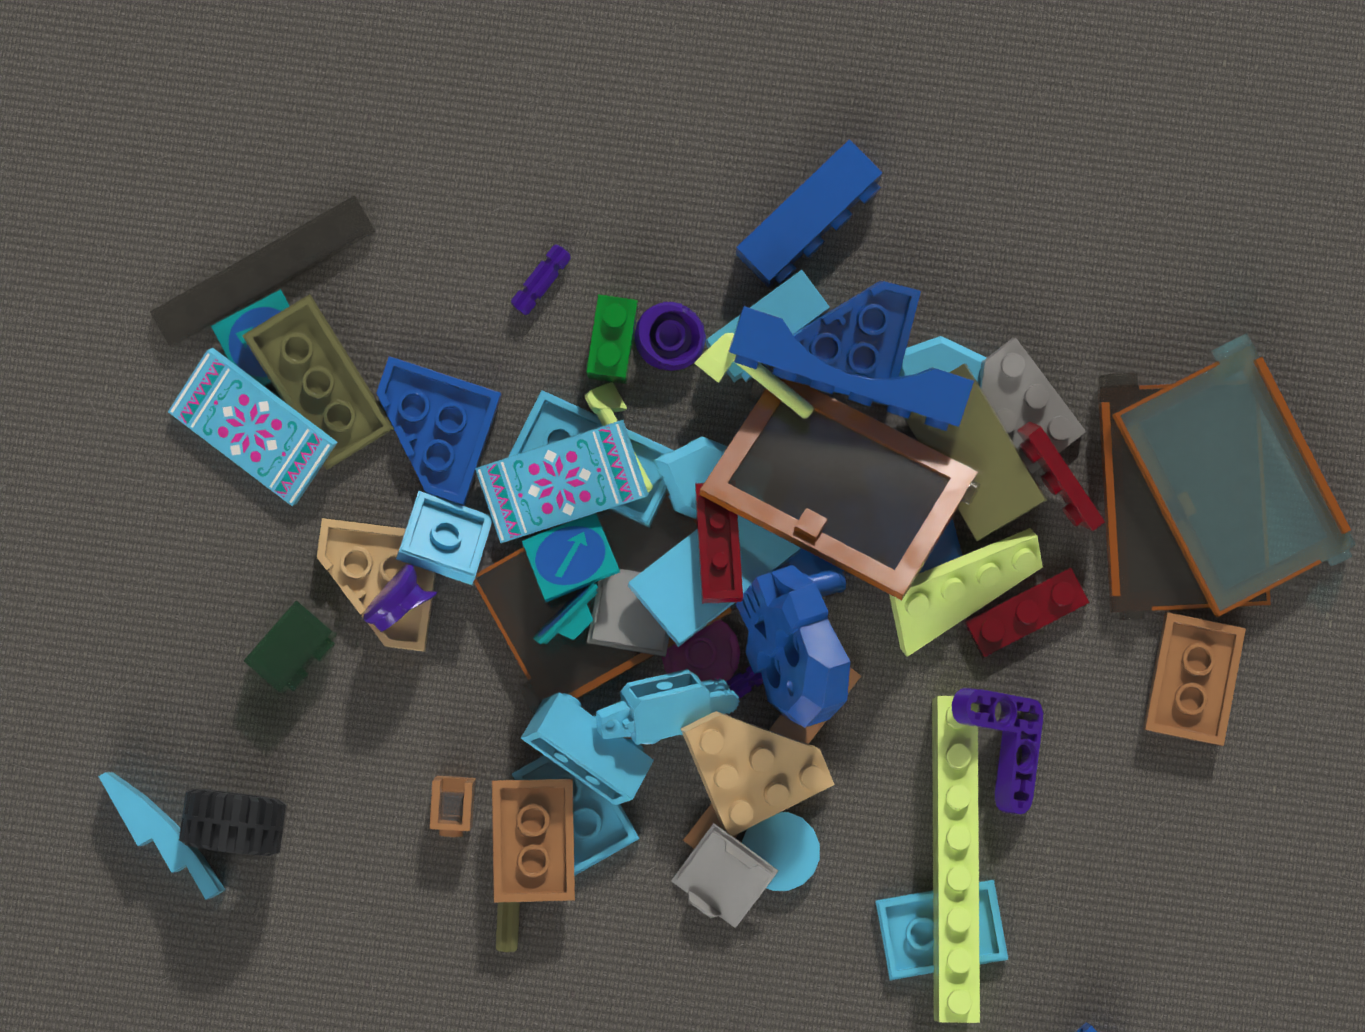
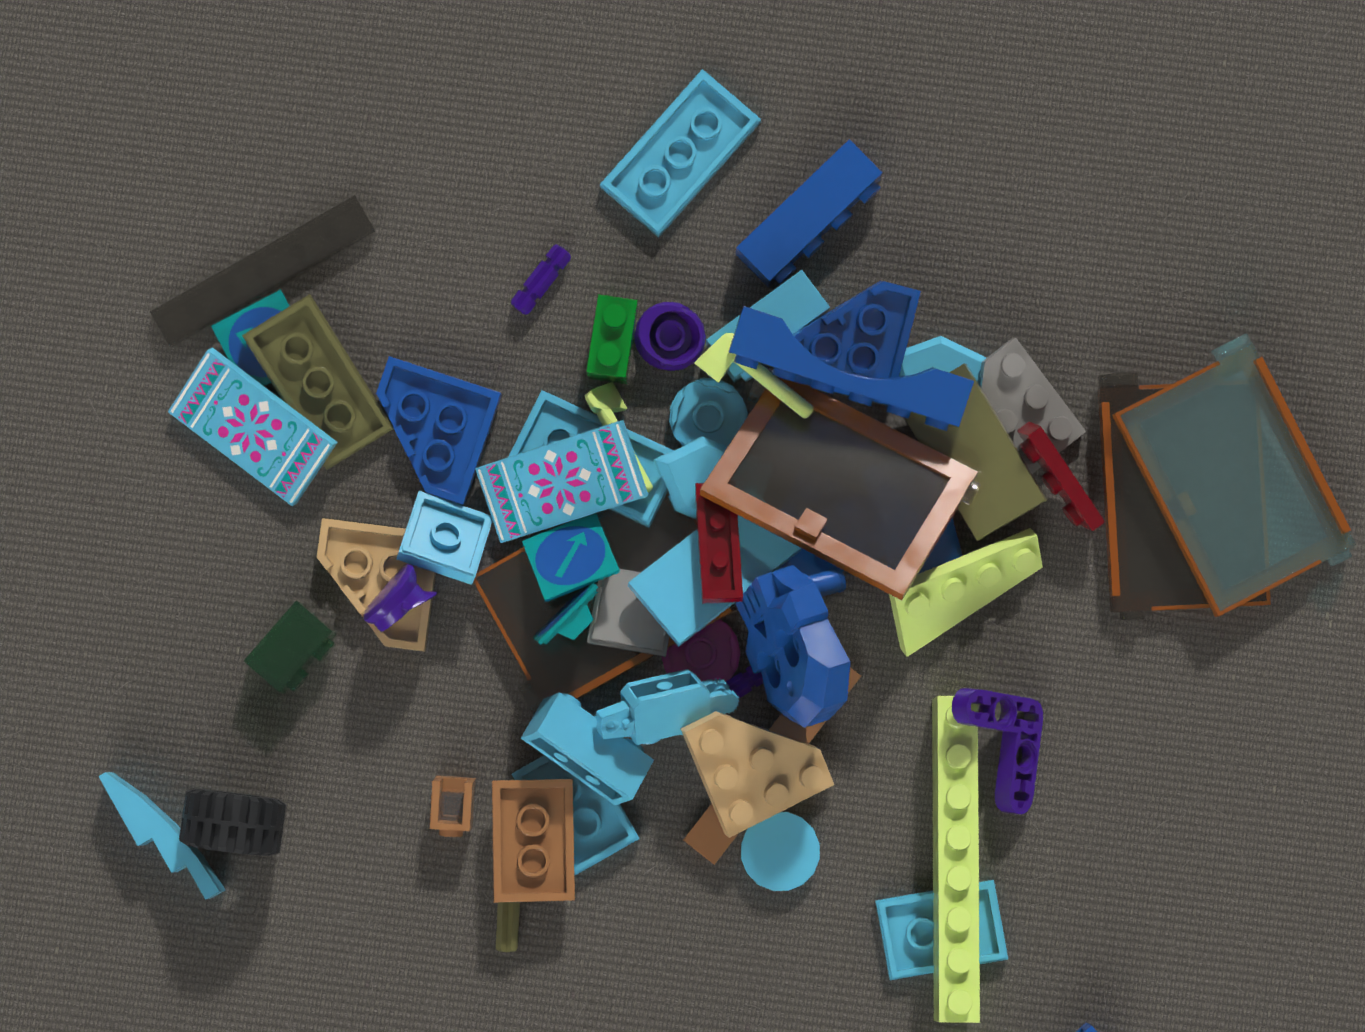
(680, 153): none -> medium azure tile
(707, 411): none -> medium azure tile
(723, 876): light grey piece -> none
(1026, 612): dark red plate -> none
(1194, 679): medium nougat plate -> none

